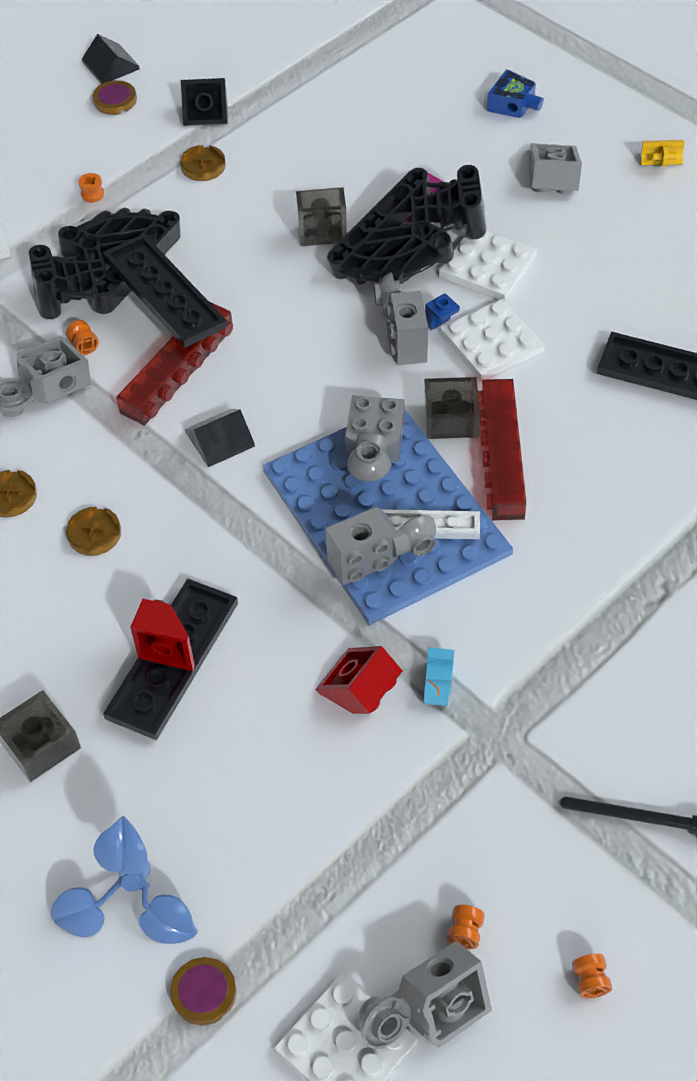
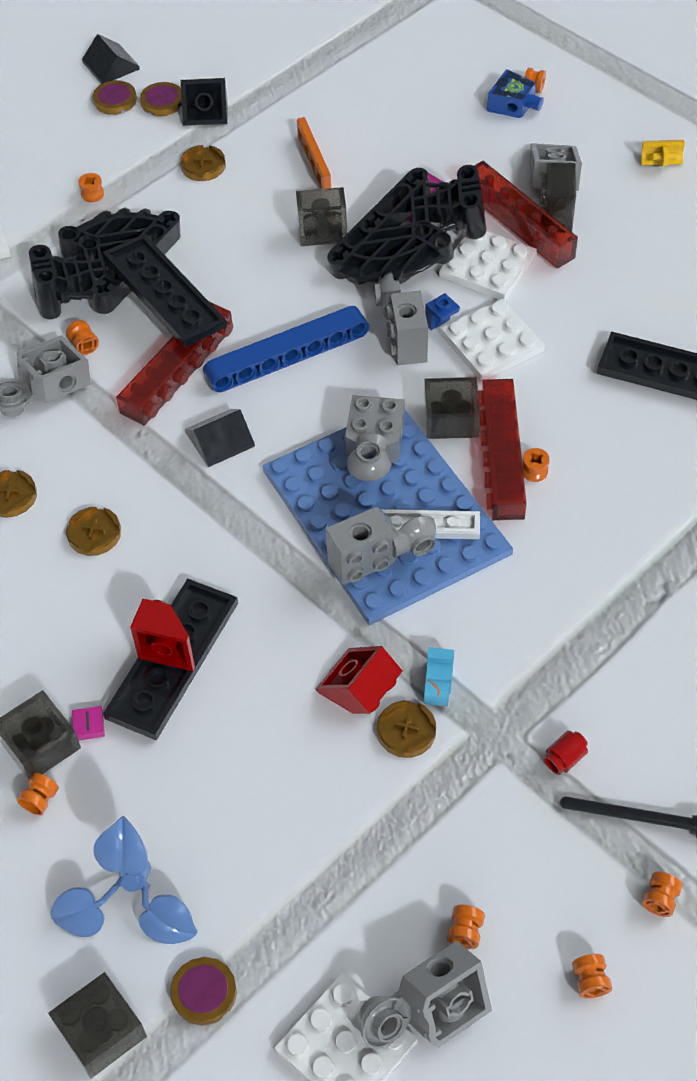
(37, 794): none -> orange wheel
(88, 722): none -> dark pink tile
(97, 1025): none -> clear smoke brick
(161, 98): none -> tile
(285, 349): none -> blue beam
(313, 153): none -> orange tile
(406, 729): none -> pearl gold tile
(526, 217): none -> clear red brick
(535, 464): none -> orange wheel
(537, 77): none -> orange wheel
(559, 192): none -> clear smoke brick
(565, 752): none -> red brick
(662, 894): none -> orange wheel

